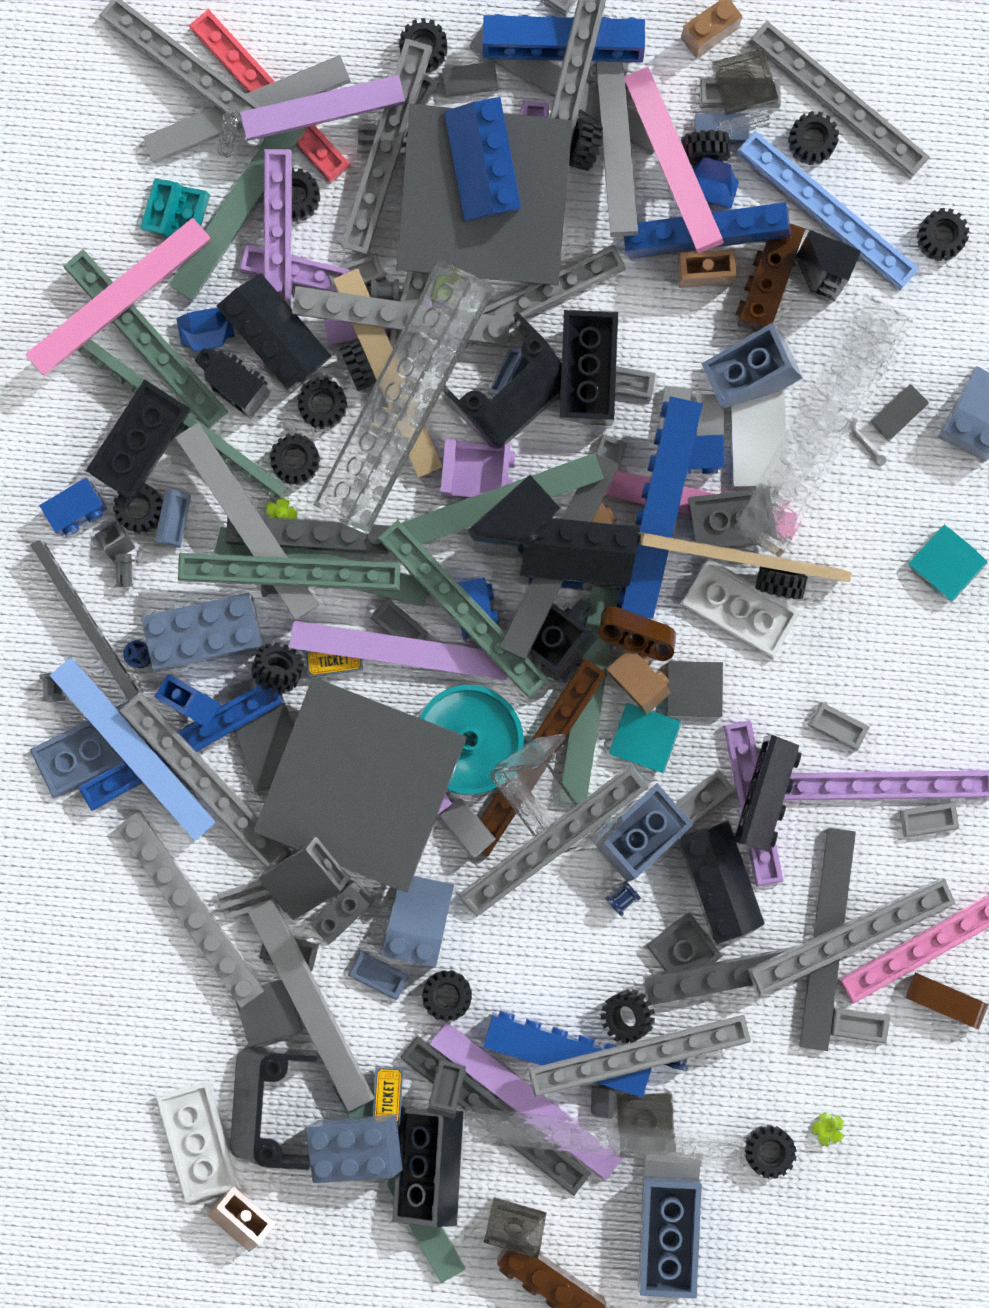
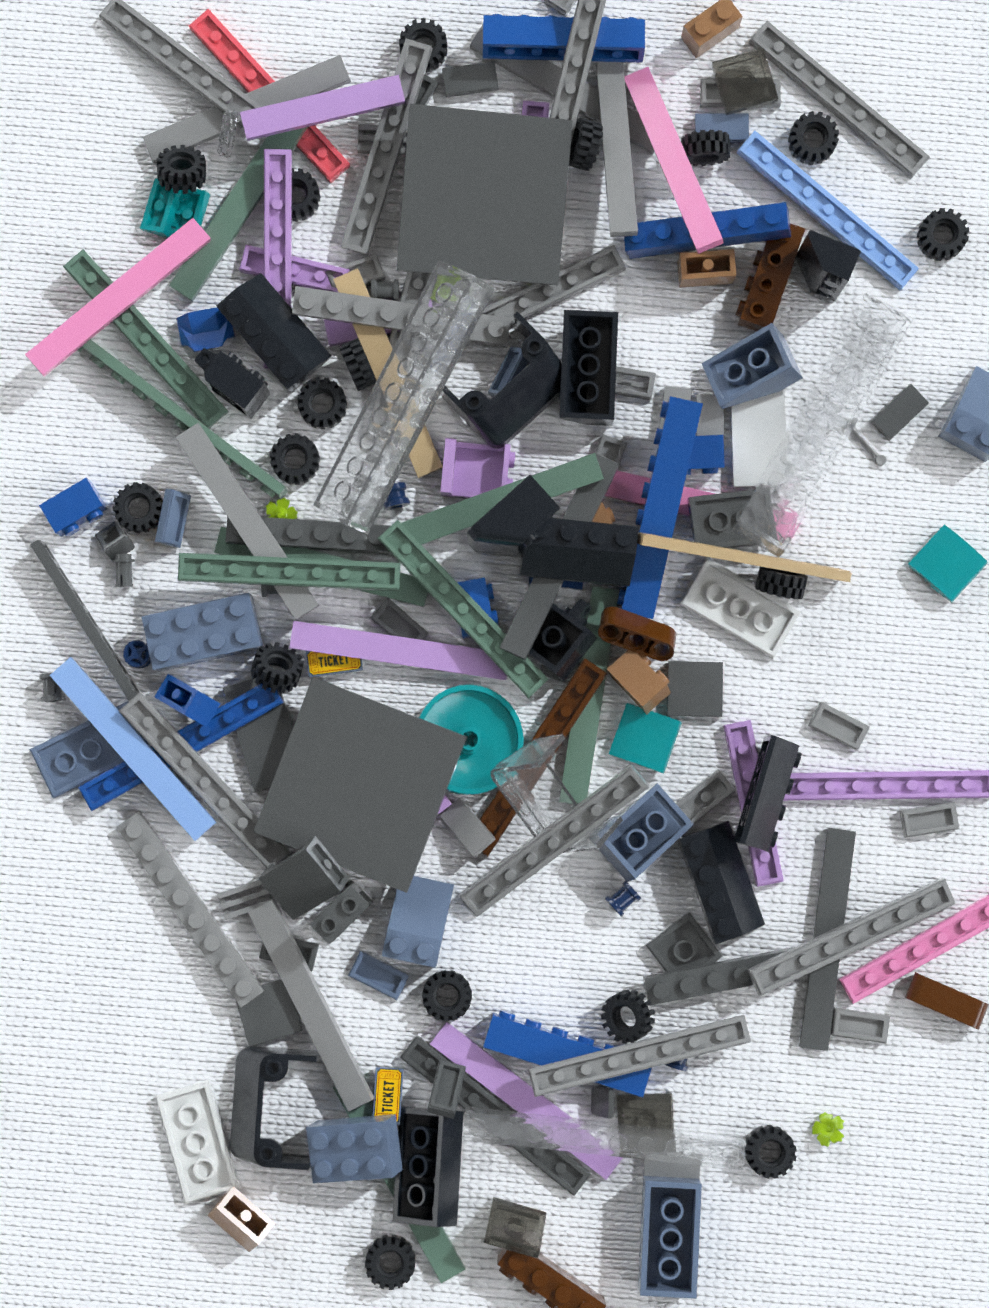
(138, 440): black tile -> none
(181, 158): none -> black tyre
(390, 1279): none -> black tyre
(397, 497): none -> dark blue wheel
(482, 159): blue slope -> none
(716, 181): blue slope -> none
(745, 123): clear axle -> none

